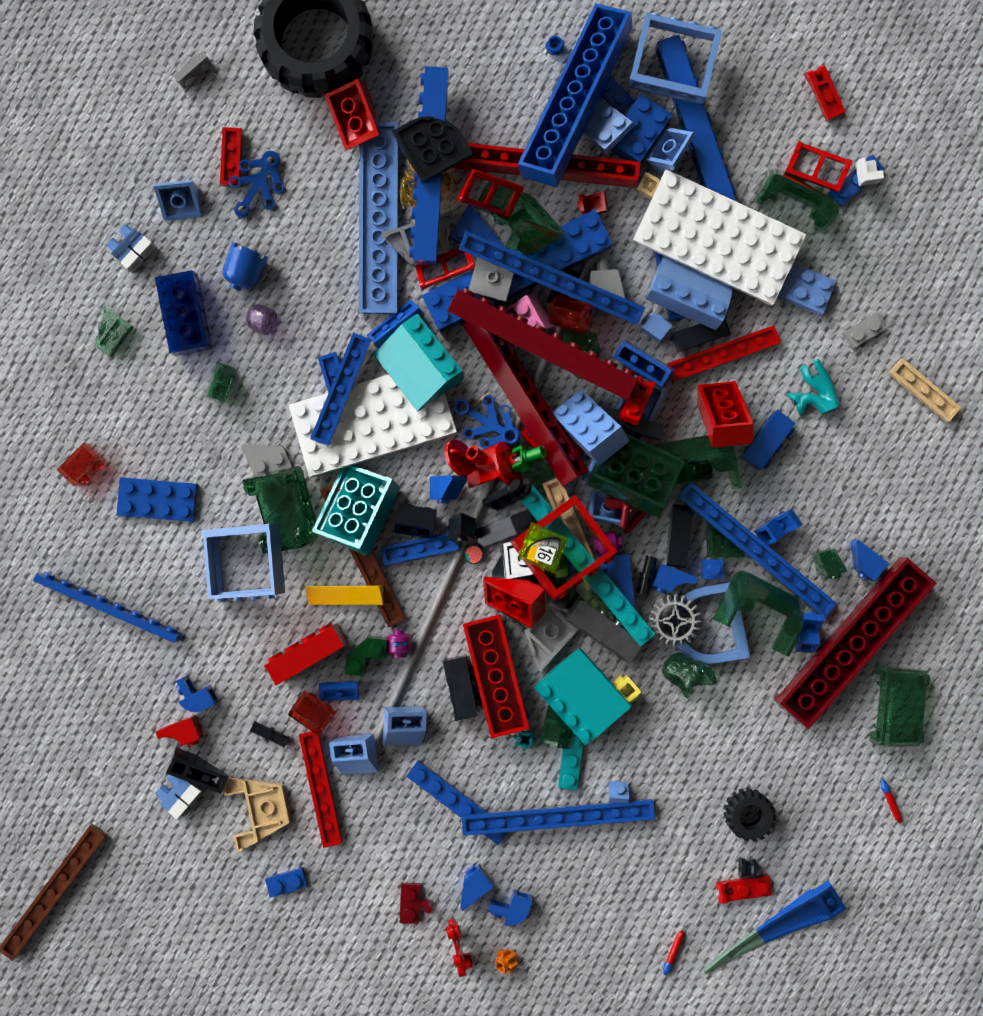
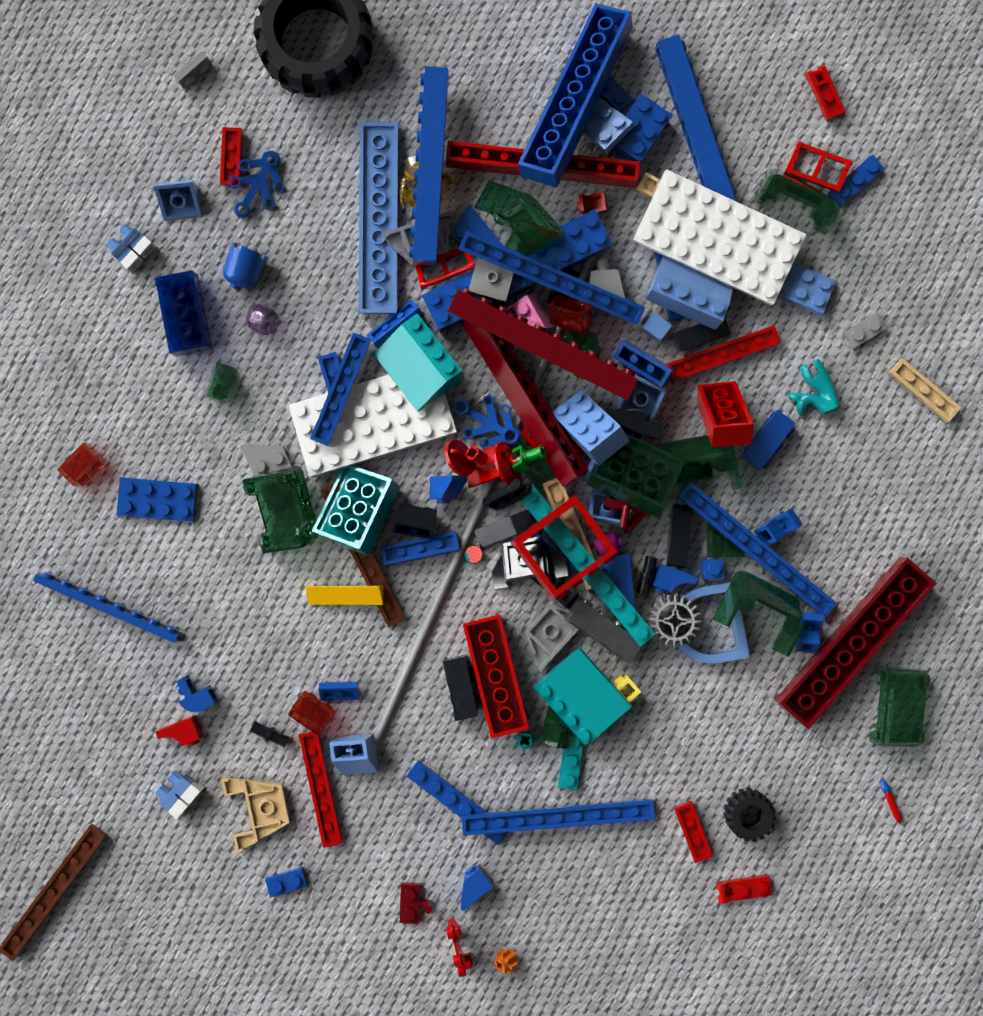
(111, 332): clear green wing -> none
(196, 770): black slope -> none
(214, 566): medium blue window -> none
(306, 654): red brick -> none
(353, 113): red slope -> none
(357, 658): dark green brick -> none
(399, 644): magenta head -> none
(404, 726): medium blue slope -> none
(432, 146): black plate -> none
(461, 529): black brick -> none
(463, 197): red window -> none
(515, 598): red slope -> none
(515, 911): blue brick -> none
(542, 548): slope -> none
(559, 45): blue plate -> none
(618, 792): medium blue plate -> none
(637, 401): red plate -> none
(666, 87): medium blue window -> none
(669, 149): medium blue slope -> none
(673, 953): red piece -> none
(687, 672): clear green hair -> none
(693, 831): none -> red plate
(747, 868): black wheel -> none
(807, 910): blue plate -> none
(828, 564): clear green slope -> none
(866, 561): blue slope -> none
(868, 173): white panel -> none

